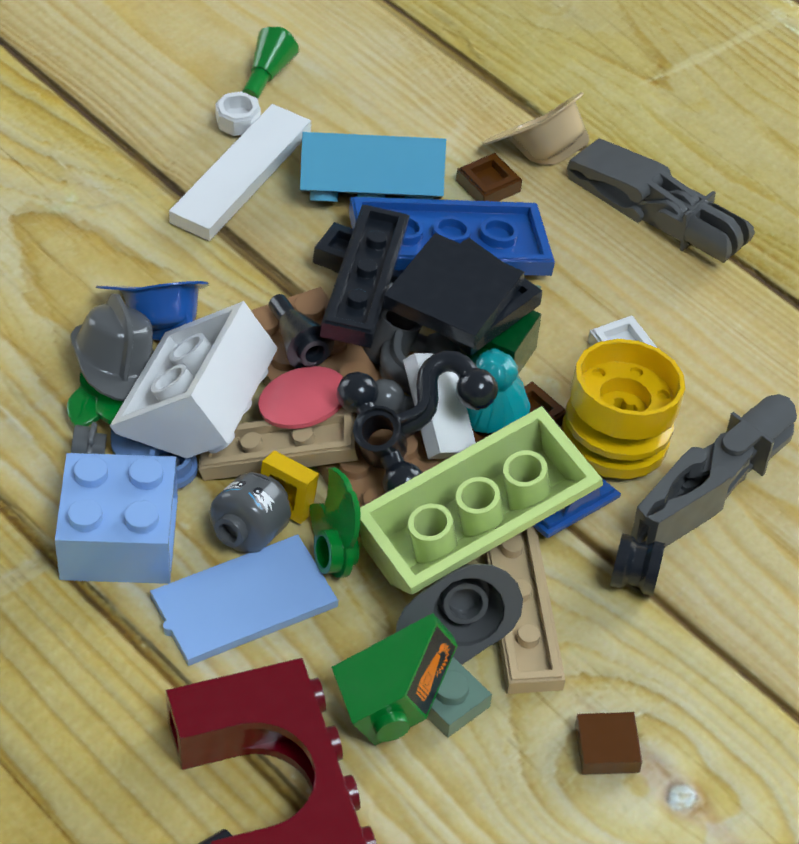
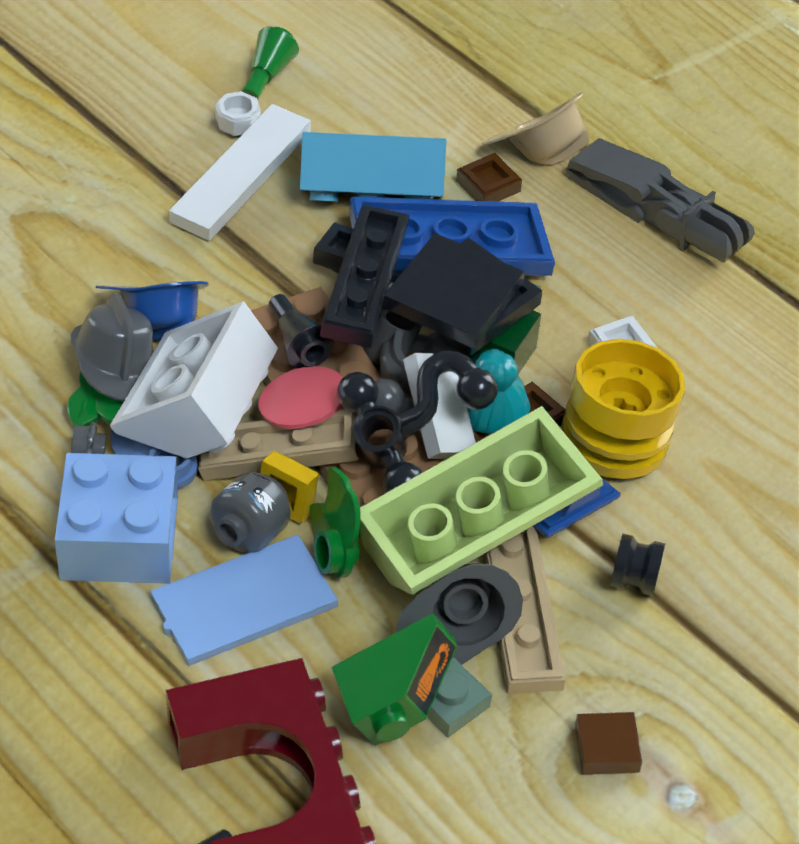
(705, 477): dark grey arm -> none

